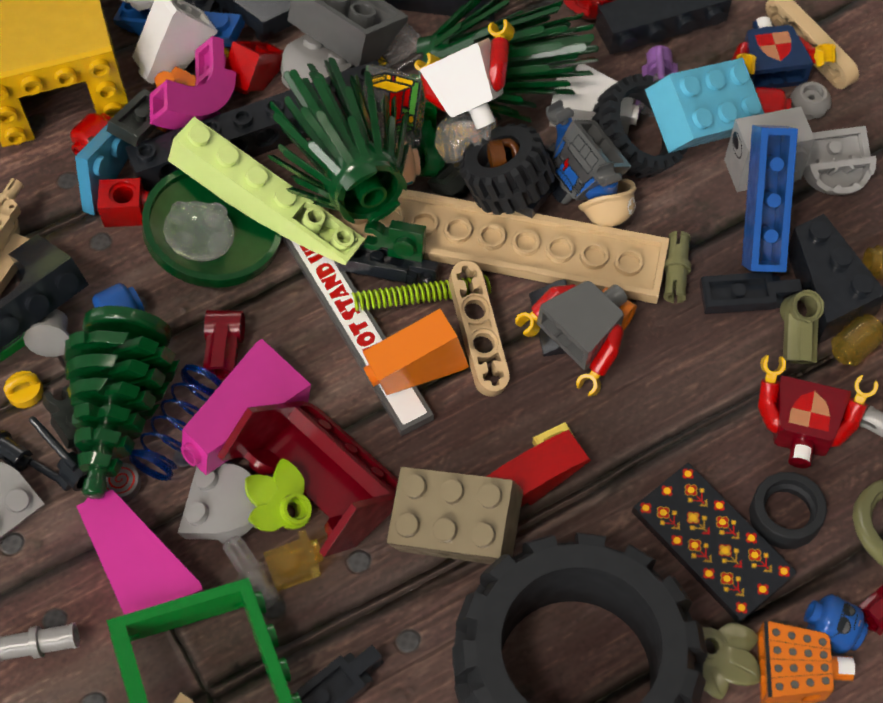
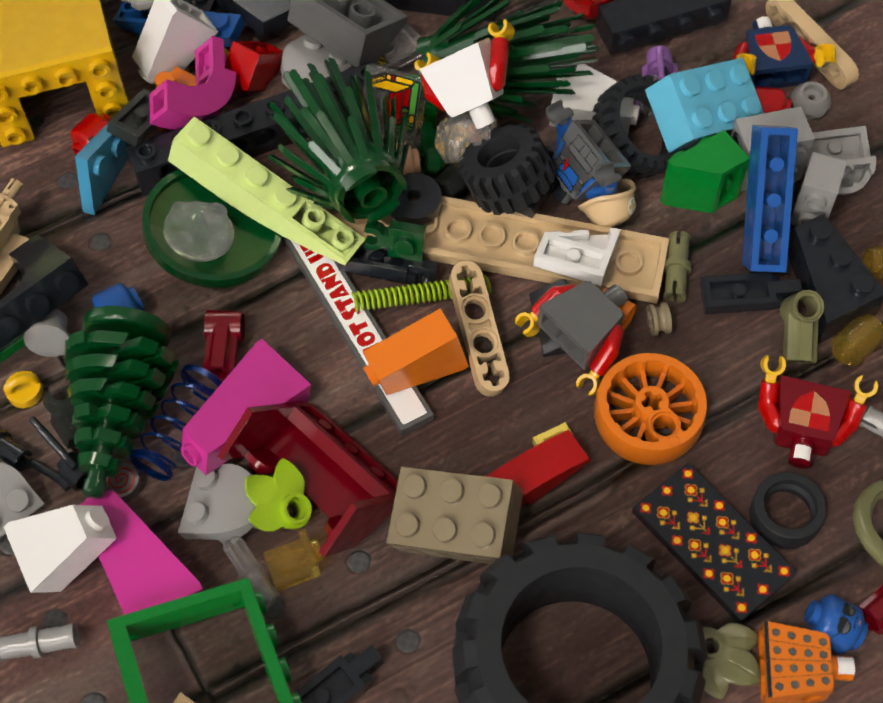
(59, 544): none -> white slope
(112, 199): red brick -> none
(425, 208): none -> black piece
(496, 151): reddish brown tile -> none
(577, 254): none -> white wing
(656, 448): none -> orange piece
(659, 319): none -> dark tan bush
(705, 175): none -> green slope
(818, 188): none -> light grey brick

